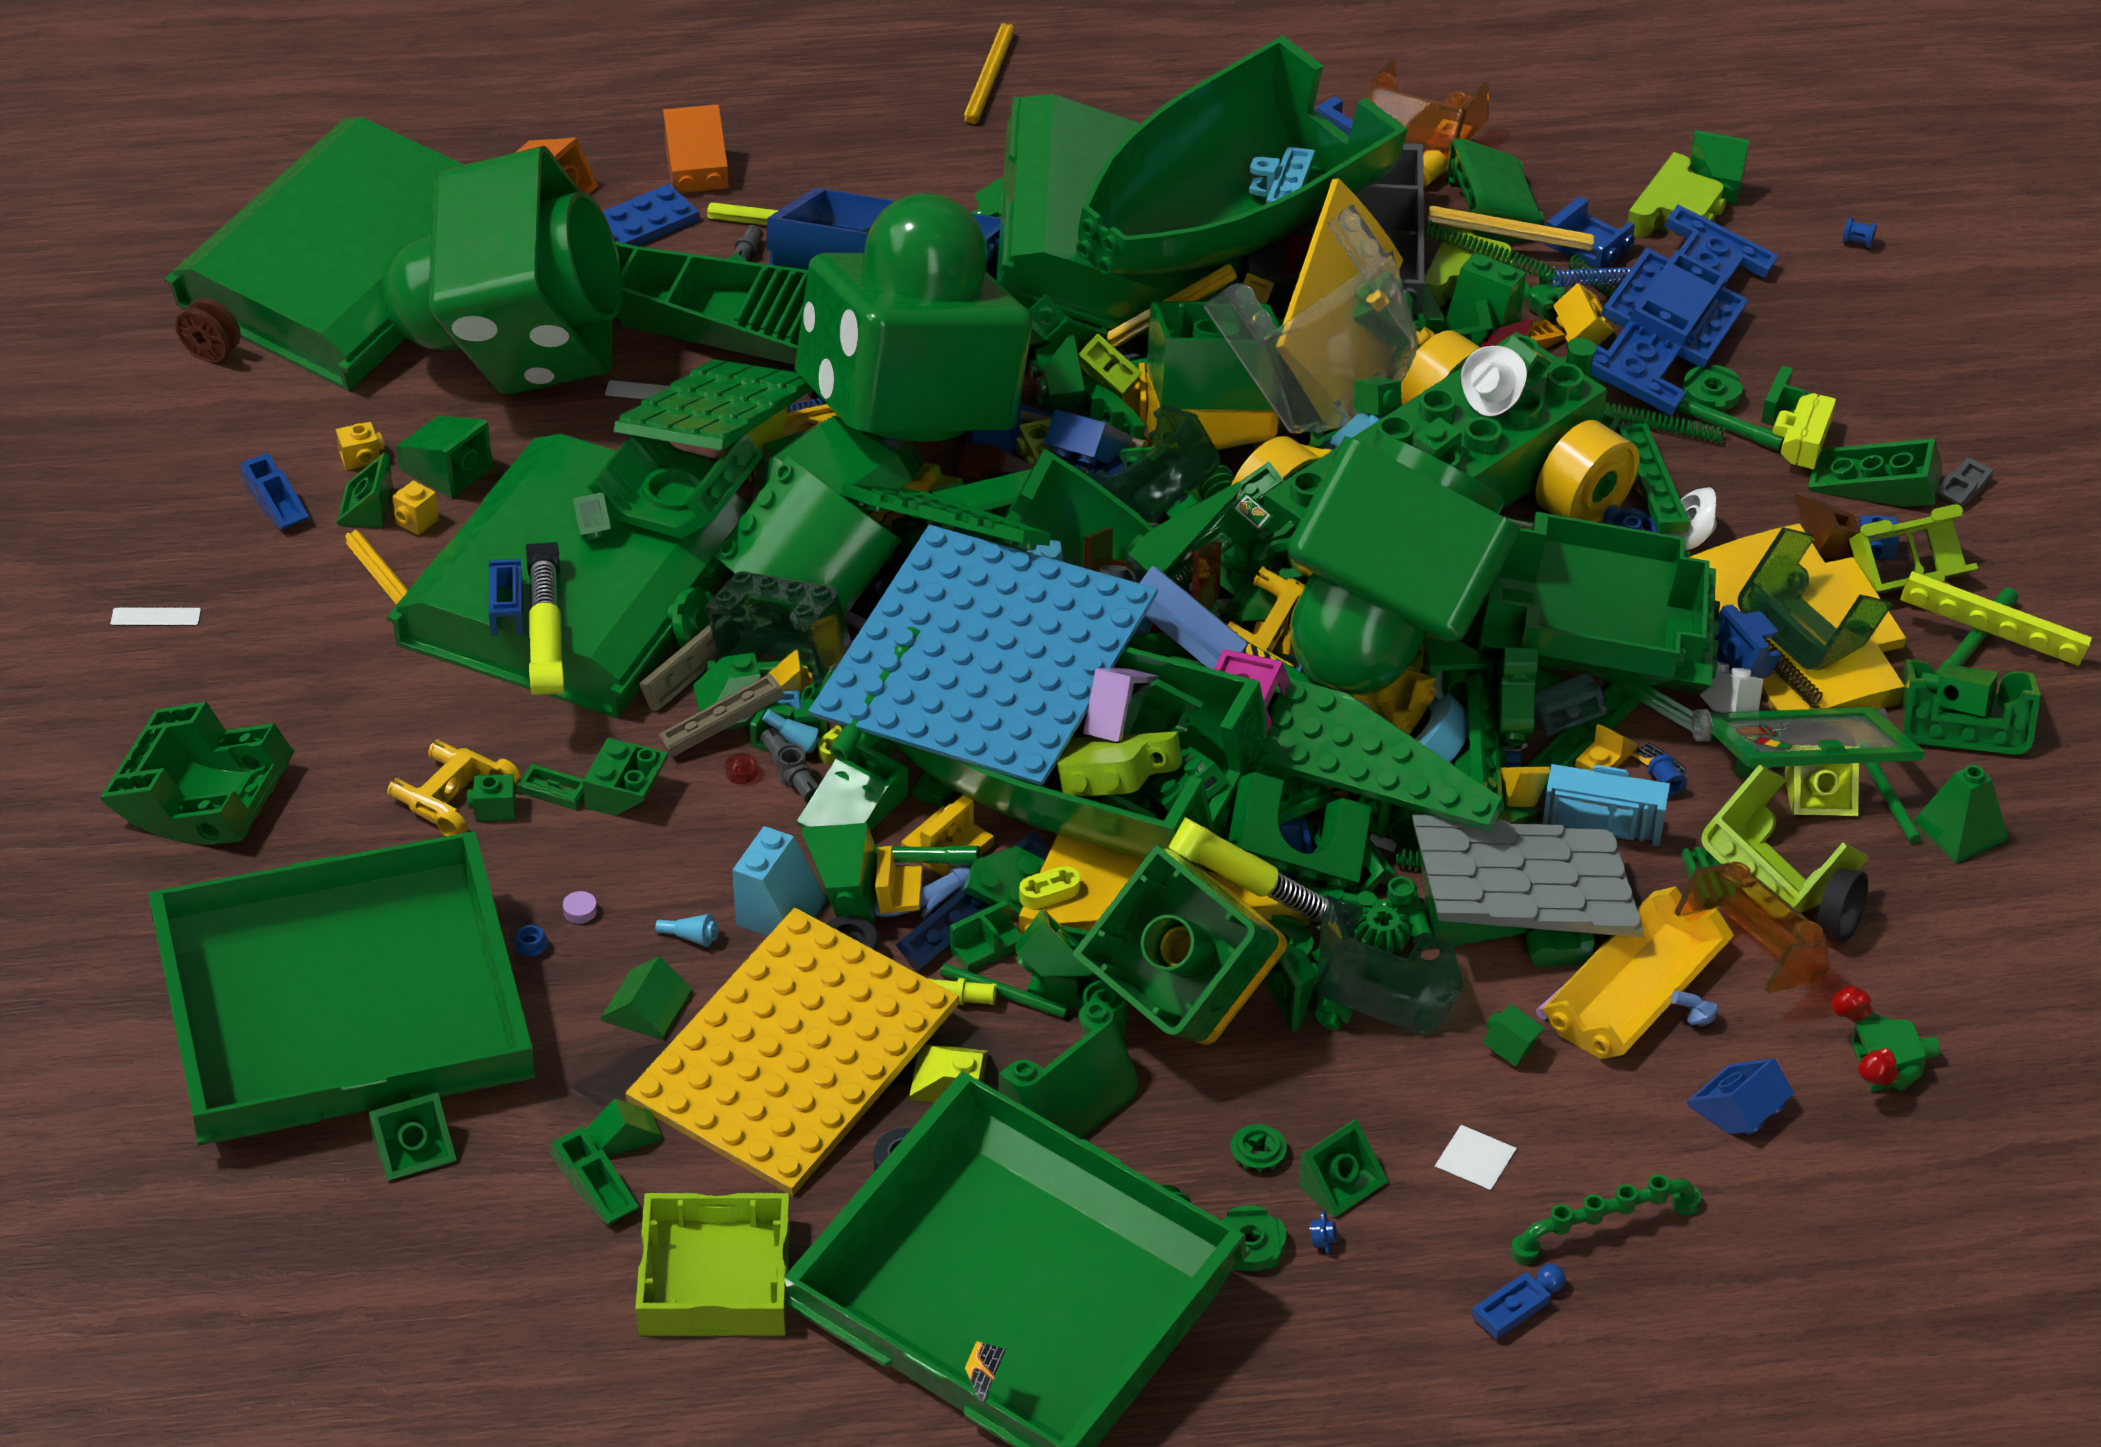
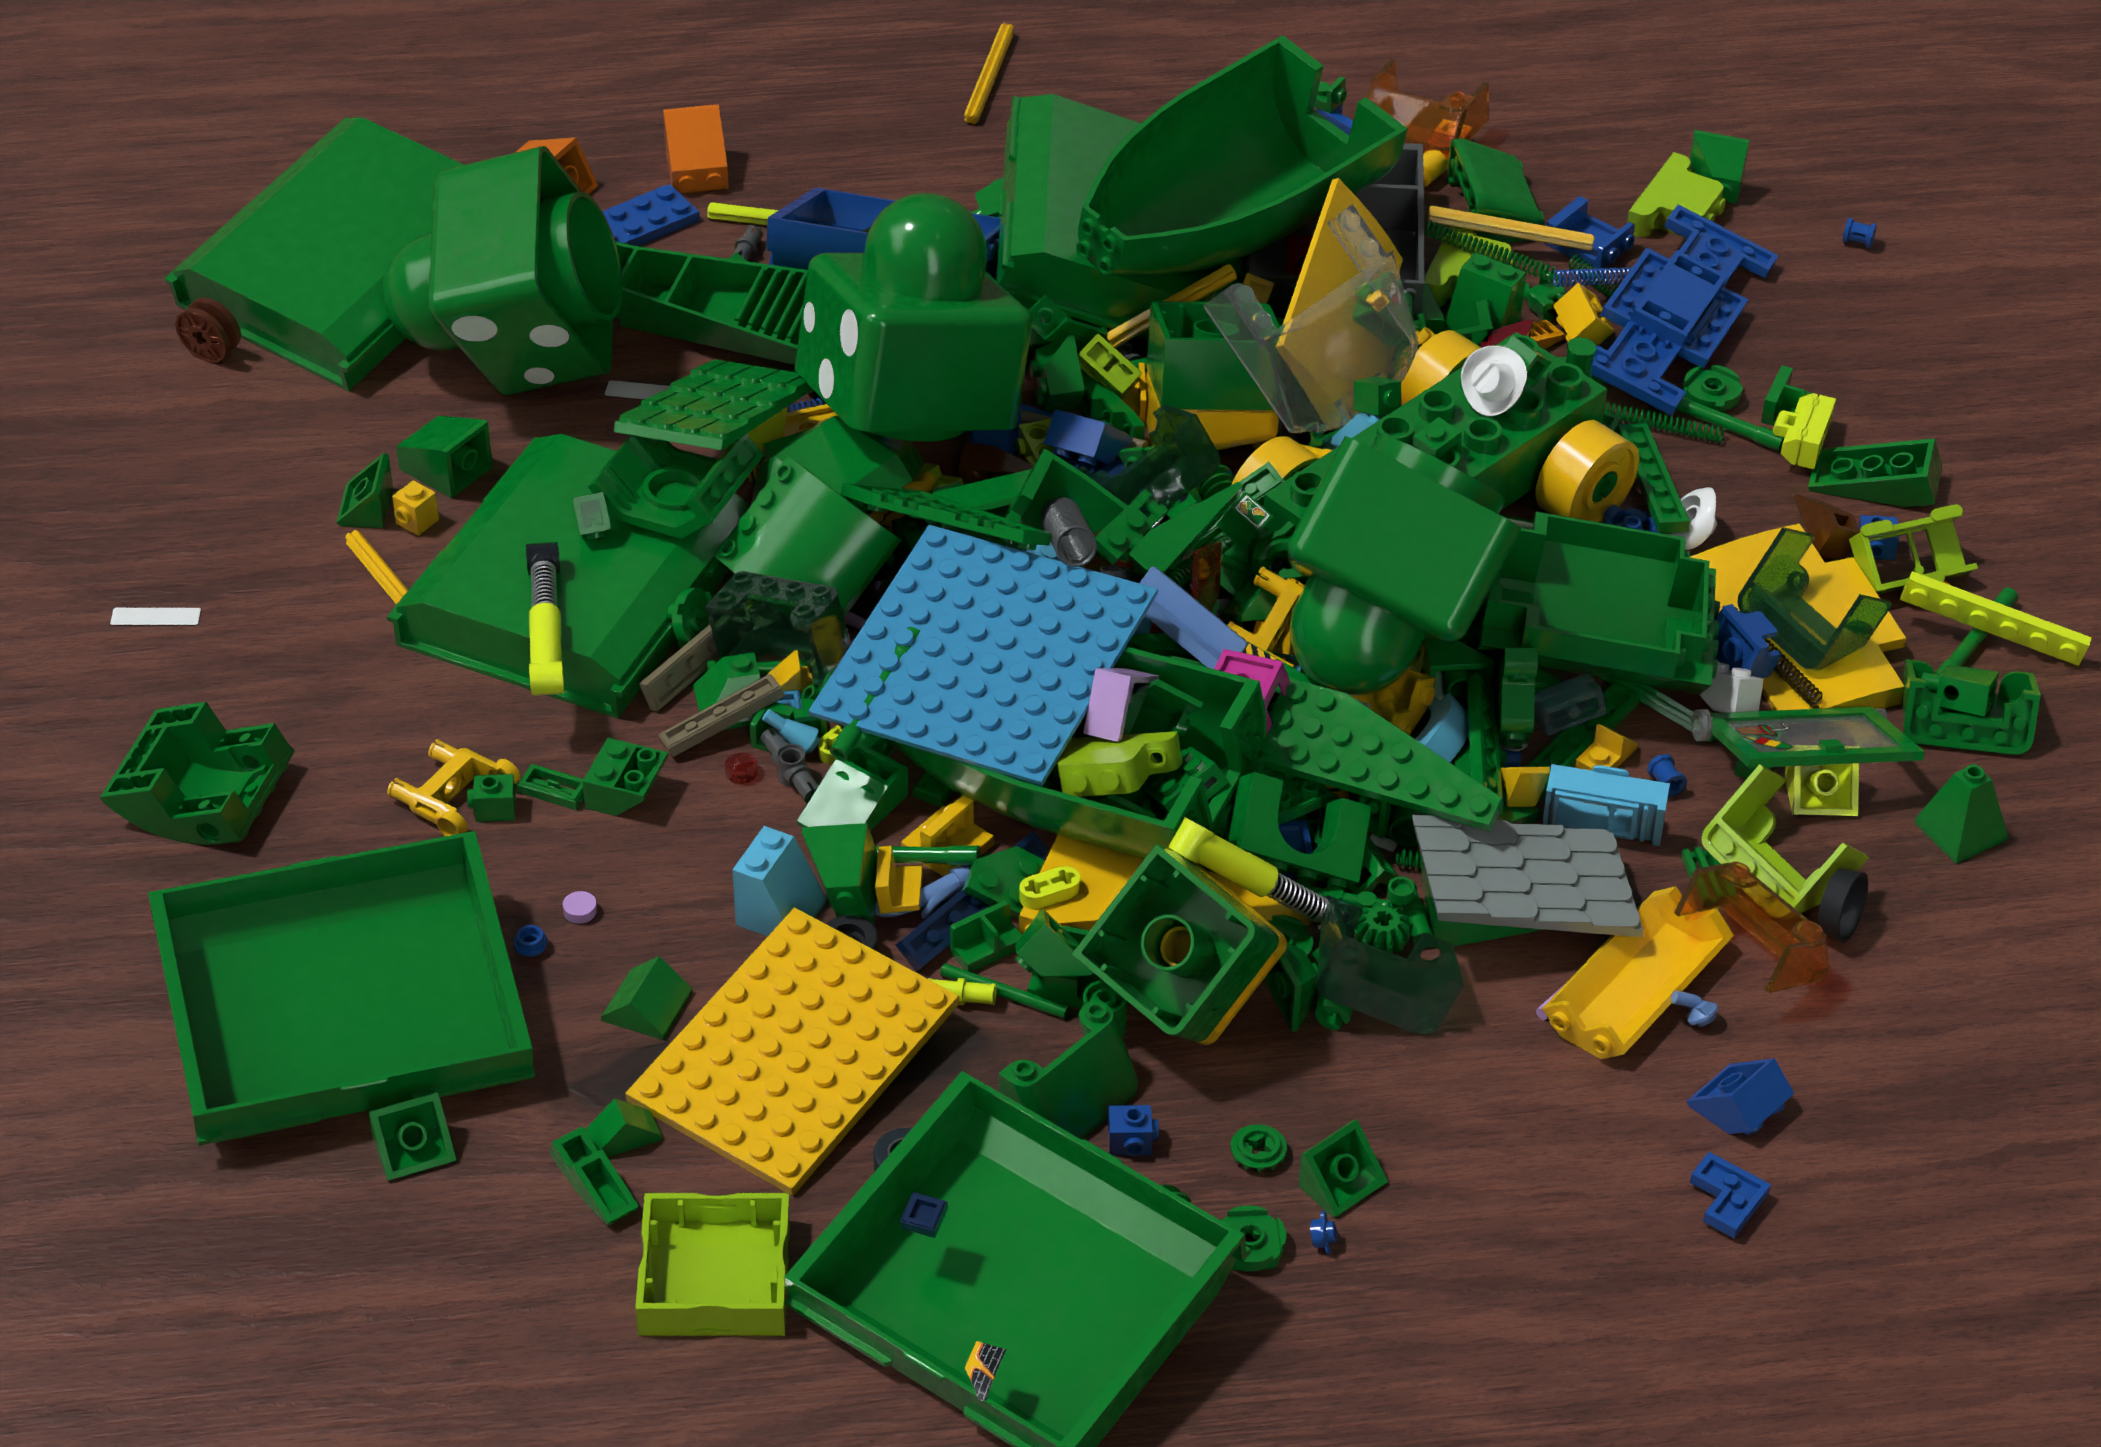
(273, 491): blue slope -> none
(358, 445): yellow brick -> none
(504, 574): blue window -> none
(696, 929): medium azure cone -> none
(924, 1215): none -> dark blue tile
(940, 1065): neon yellow slope -> none
(1075, 546): none -> dark grey piece
(1119, 533): none -> green plate
(1131, 1130): none -> blue brick
(1284, 178): medium azure plate -> none
(1331, 96): none -> green bracket
(1475, 1157): white sticker -> none
(1512, 1034): green brick -> none
(1518, 1300): blue plate -> none
(1559, 948): green leg -> none
(1650, 751): black sticker -> none
(1685, 1201): green bar -> none
(1736, 1192): none -> blue plate
(1885, 1047): green torso -> none
(1893, 802): green bar -> none
(1966, 482): dark grey slope -> none

